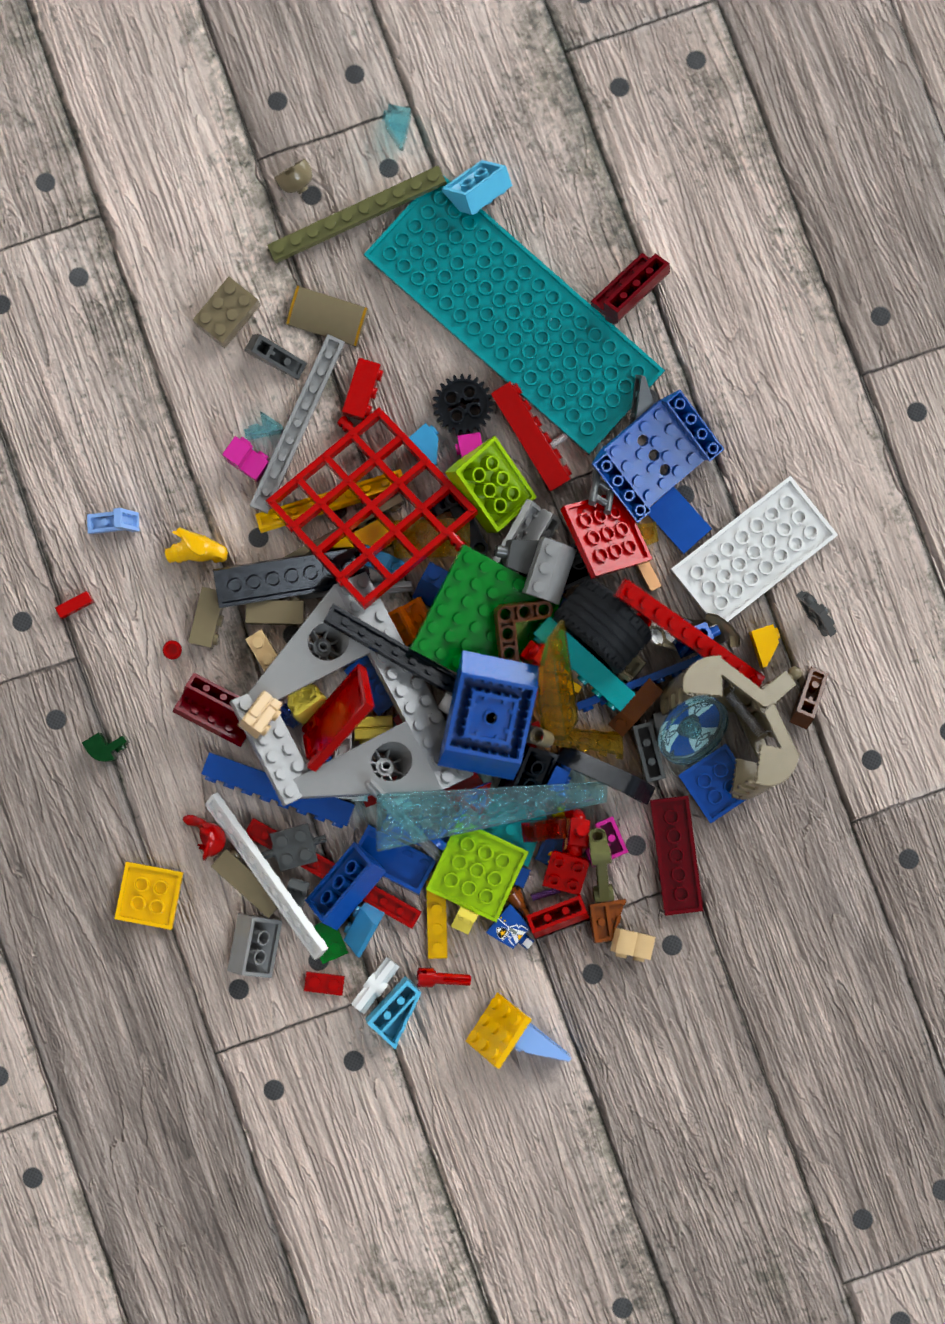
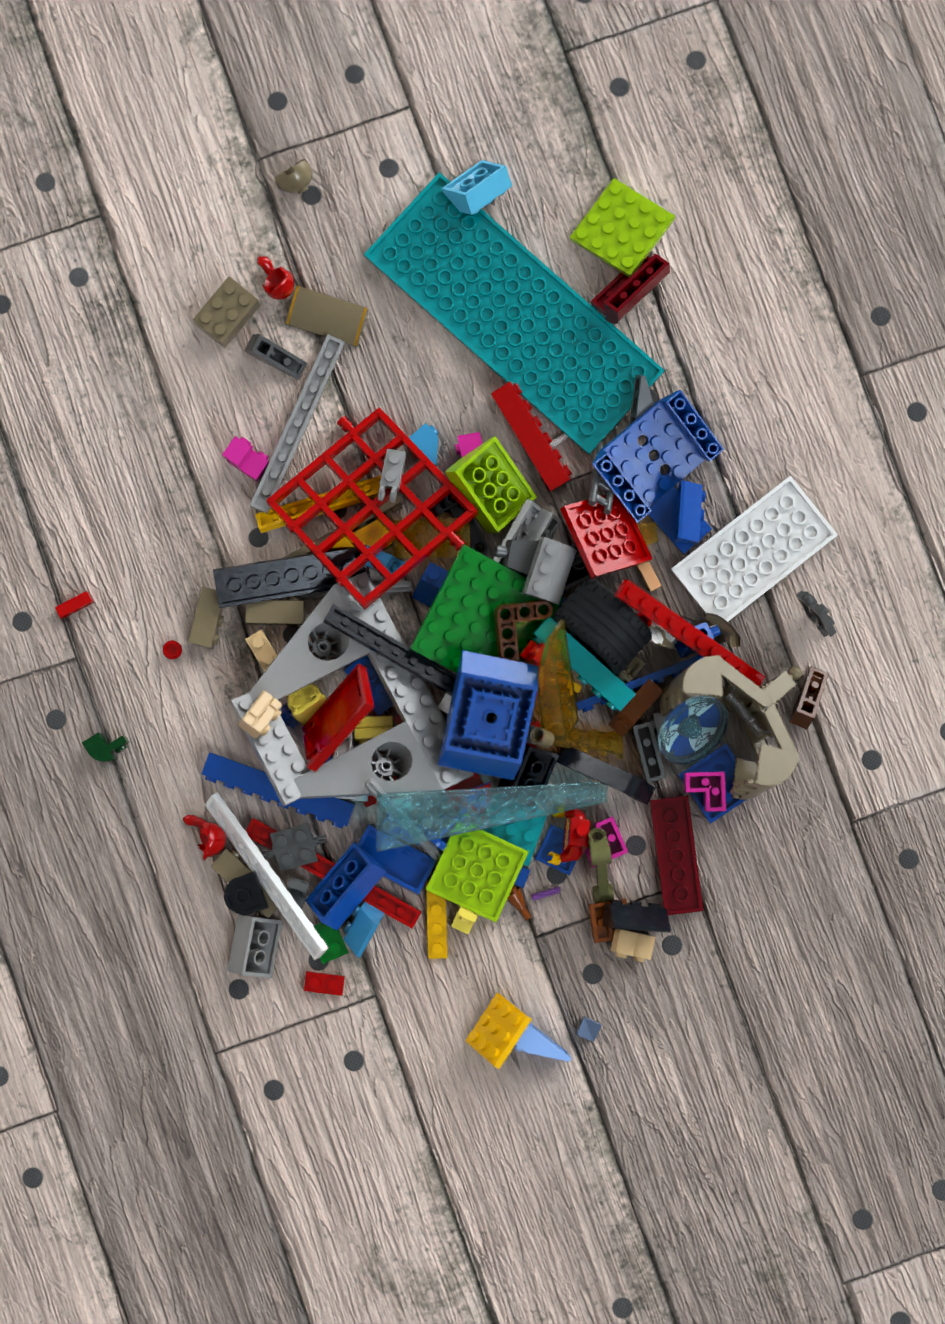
(117, 520): light blue bracket -> none
(149, 895): yellow plate -> none
(195, 548): yellow animal -> none
(210, 708): dark red brick -> none
(245, 894): none -> black tile
(269, 428): clear light blue slope -> none
(279, 281): none -> red piece
(357, 214): olive plate -> none
(362, 389): red brick -> none
(375, 985): white piece -> none
(392, 473): none -> light grey hinge
(393, 1012): medium azure wedge -> none
(397, 123): clear light blue slope -> none
(409, 619): orange slope -> none
(429, 977): red piece -> none
(457, 388): black gear -> none
(511, 929): blue torso -> none
(543, 829): clear red brick -> none
(557, 916): red brick -> none
(560, 775): blue brick -> none
(565, 872): red bracket -> none
(588, 1028): none -> sand blue slope
(622, 228): none -> lime plate
(636, 916): none -> black slope
(689, 513): none -> blue slope
(712, 786): none -> dark pink brick
(765, 643): yellow slope -> none

